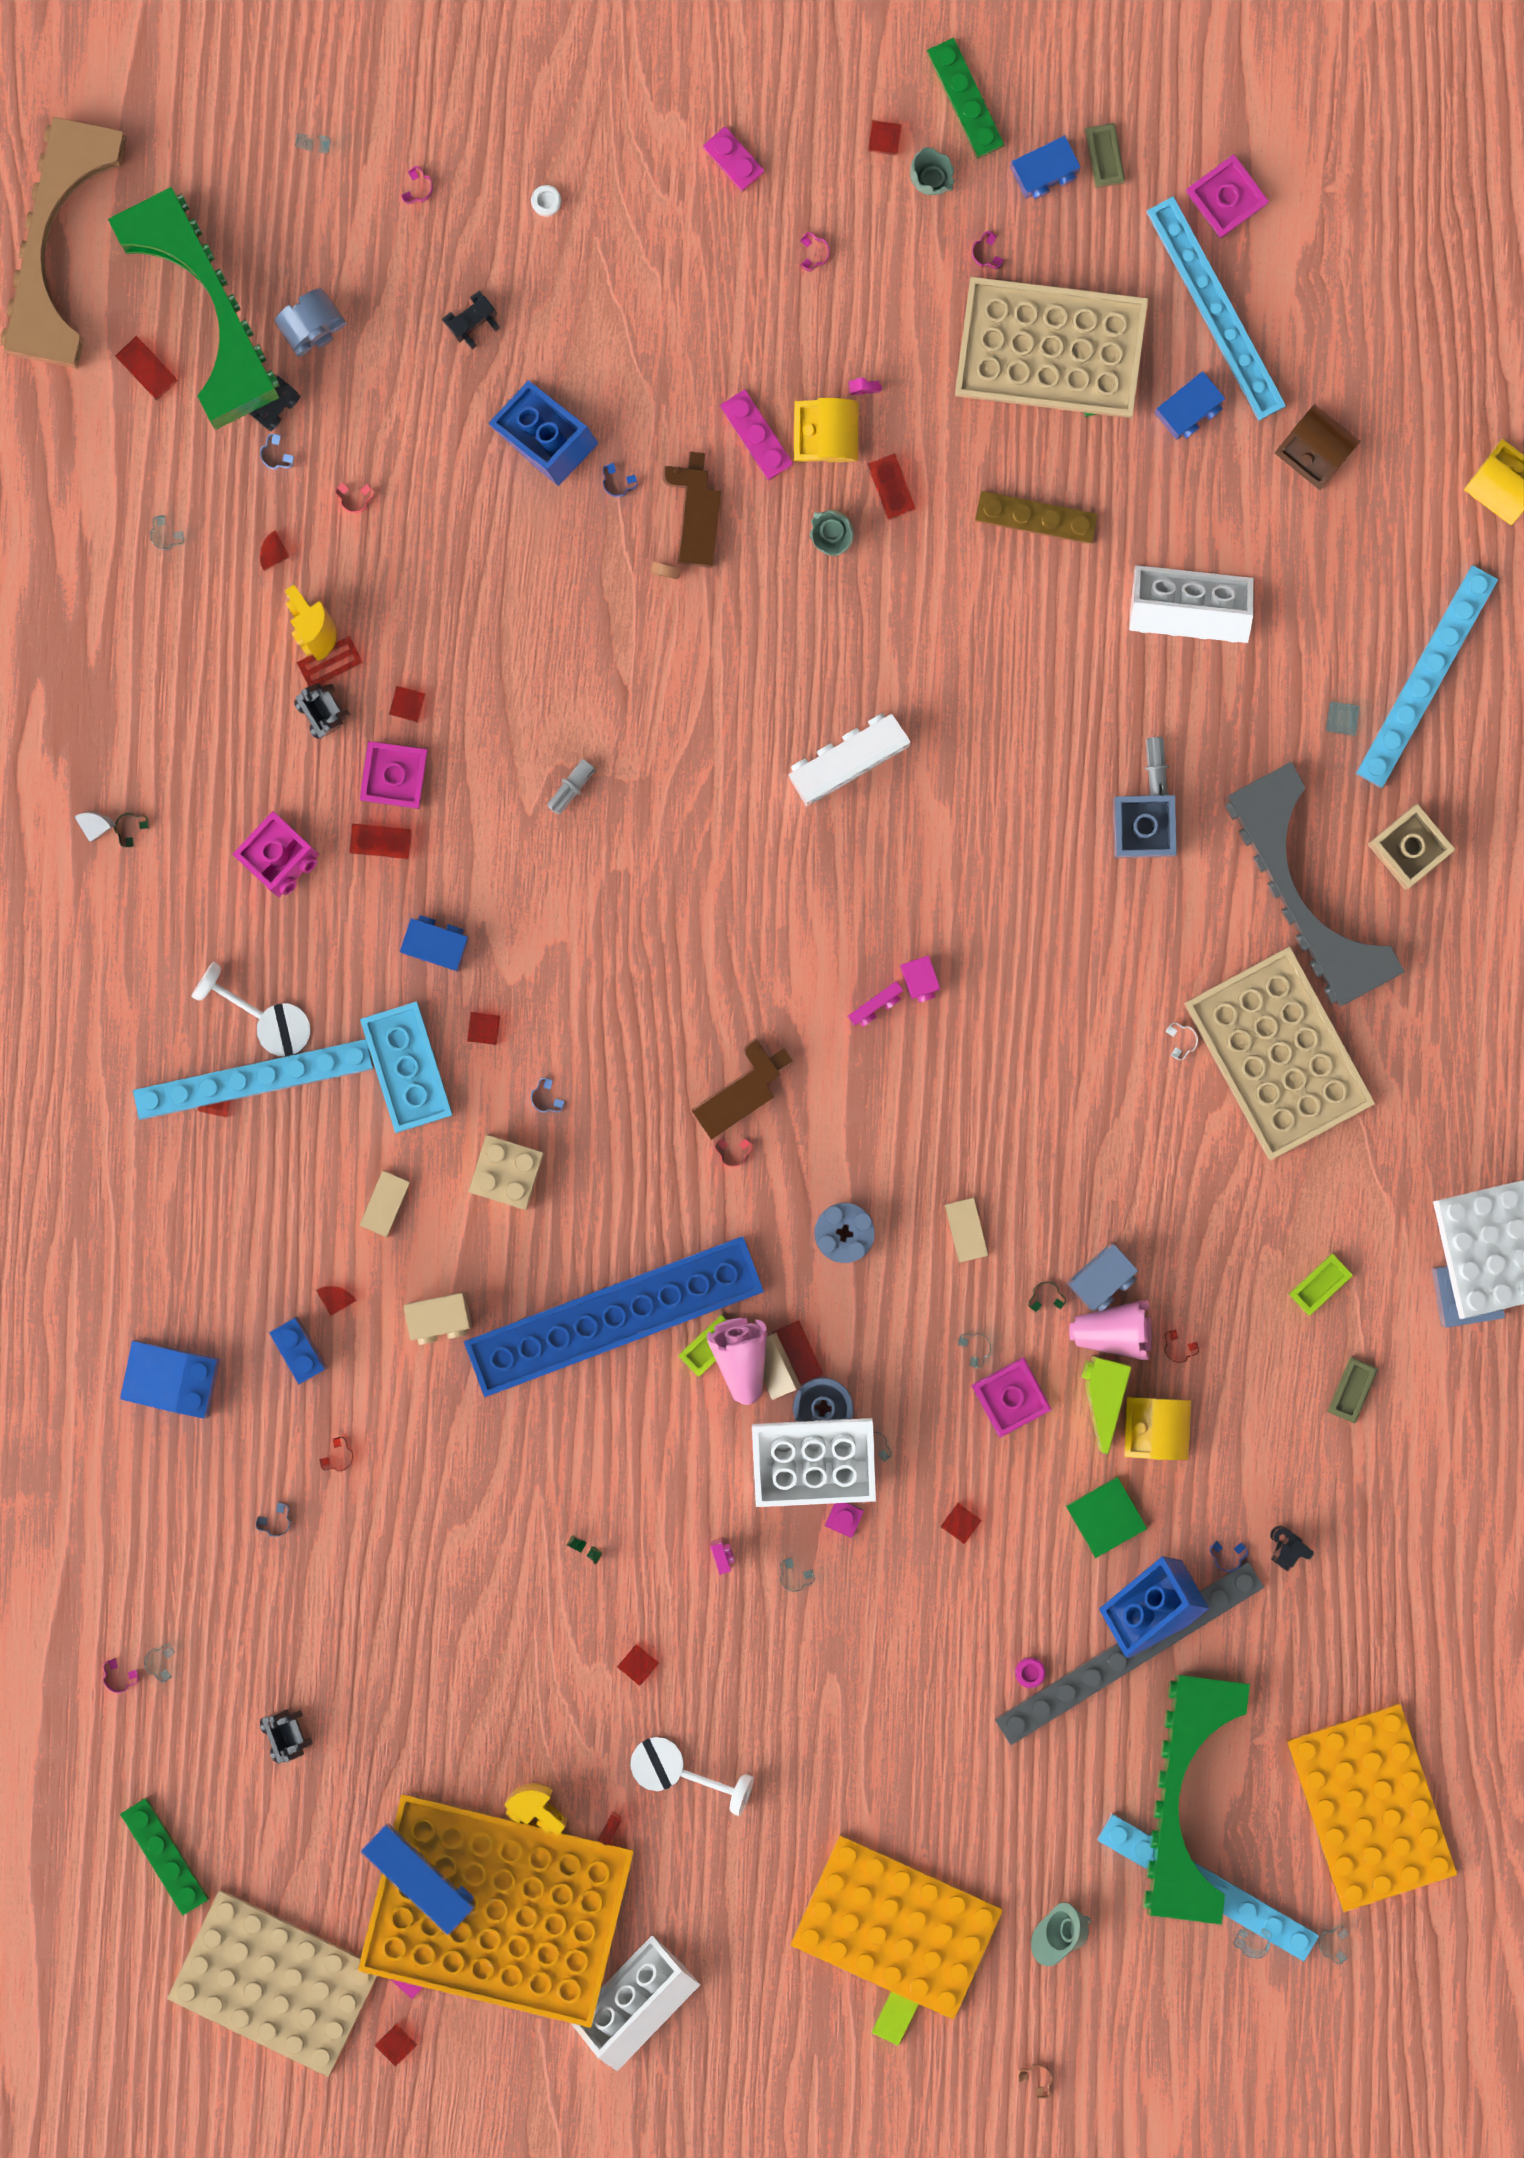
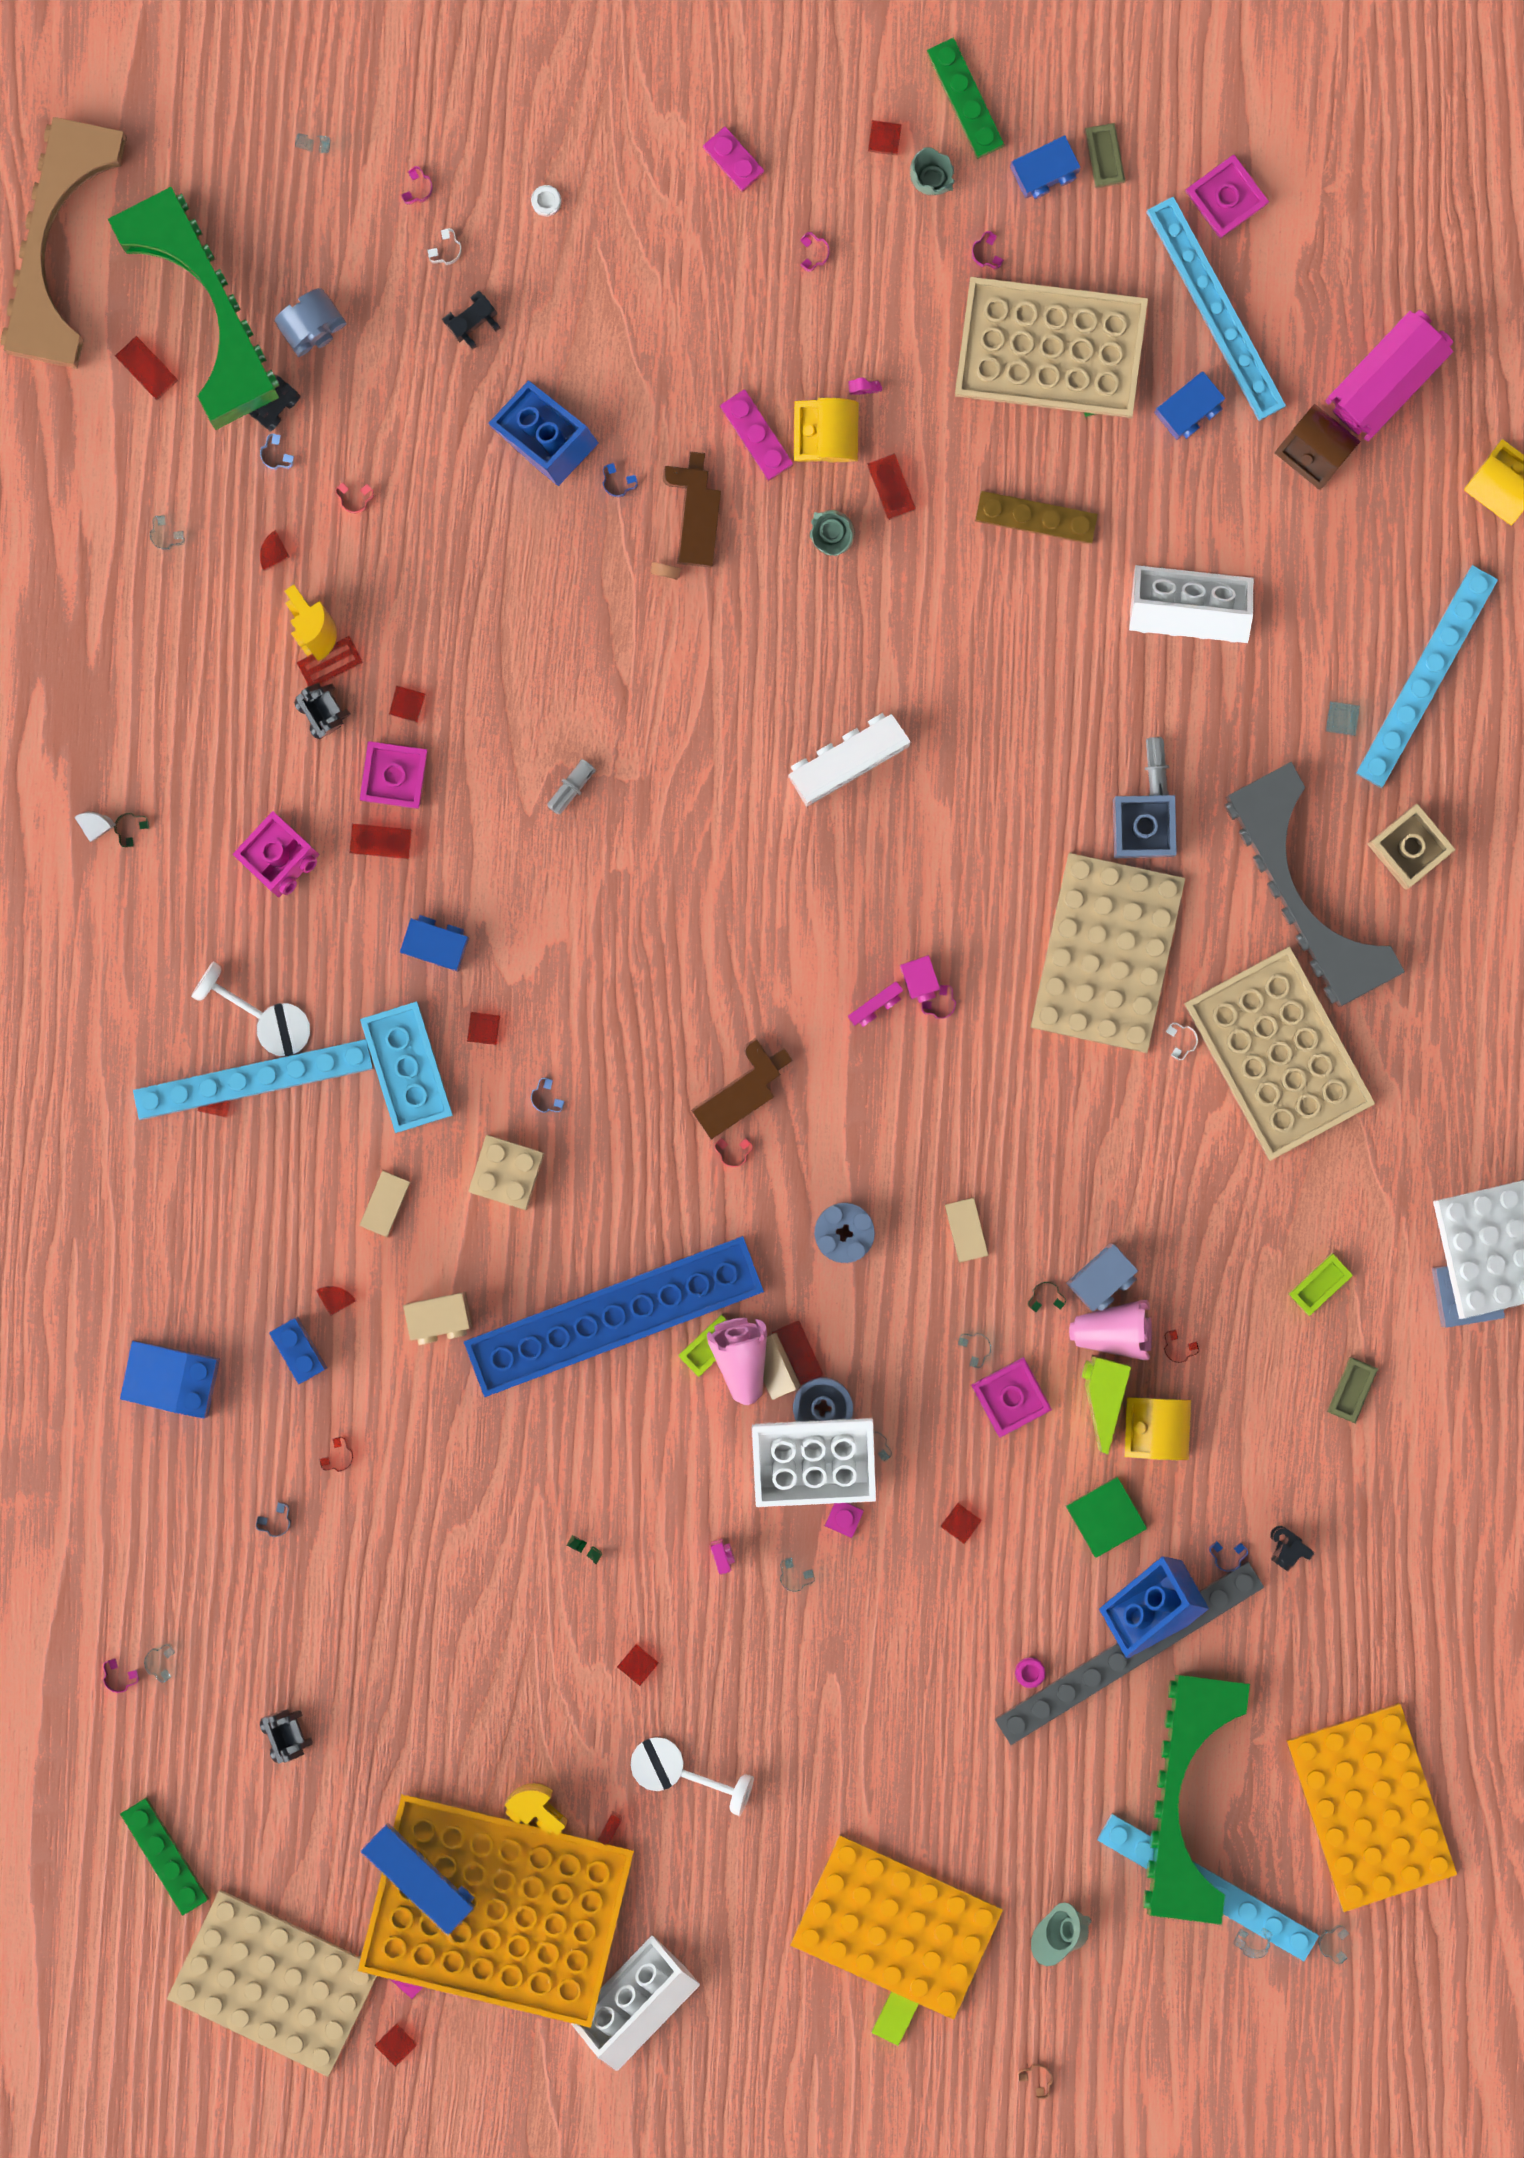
(433, 252): none -> white piece
(943, 991): none -> dark pink piece
(1107, 952): none -> tan plate
(1390, 374): none -> dark pink brick

